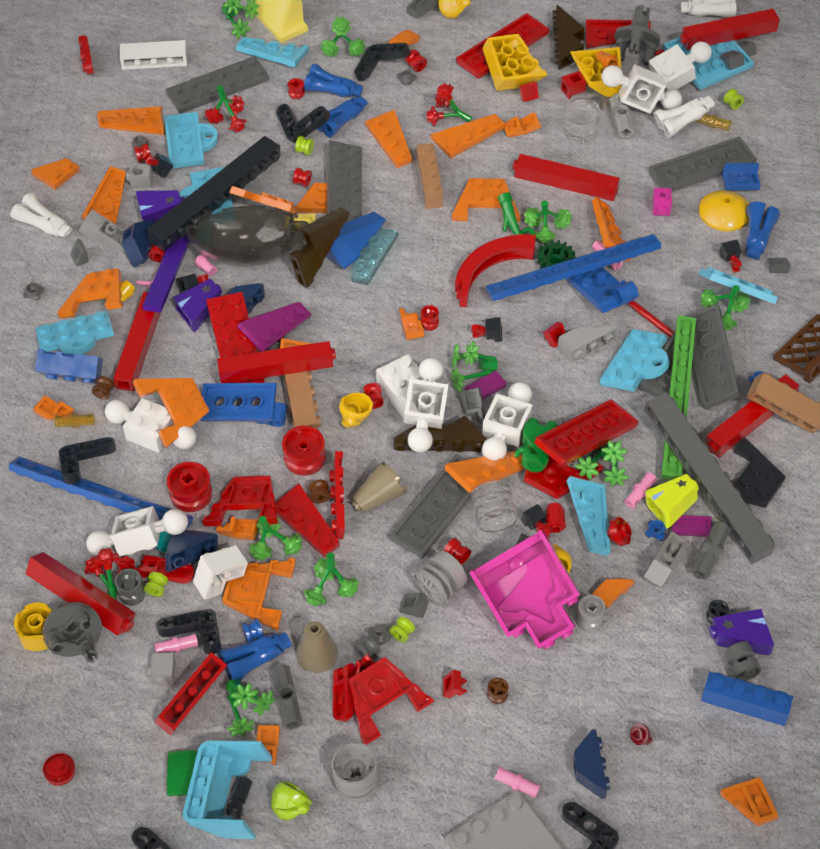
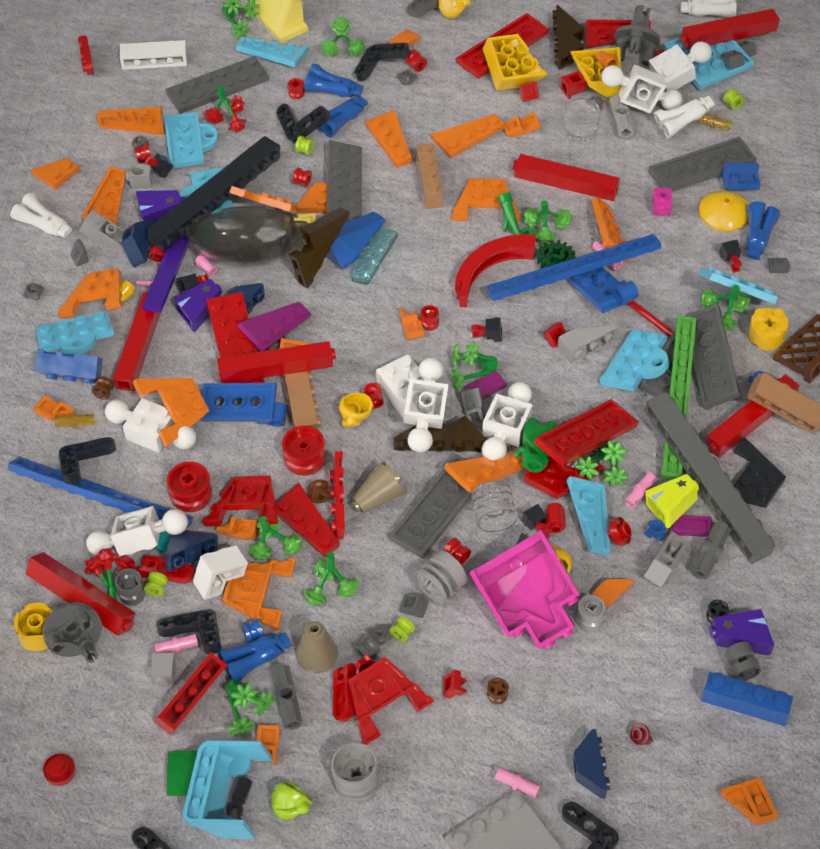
(444, 98): red plant -> none
(768, 328): none -> yellow brick

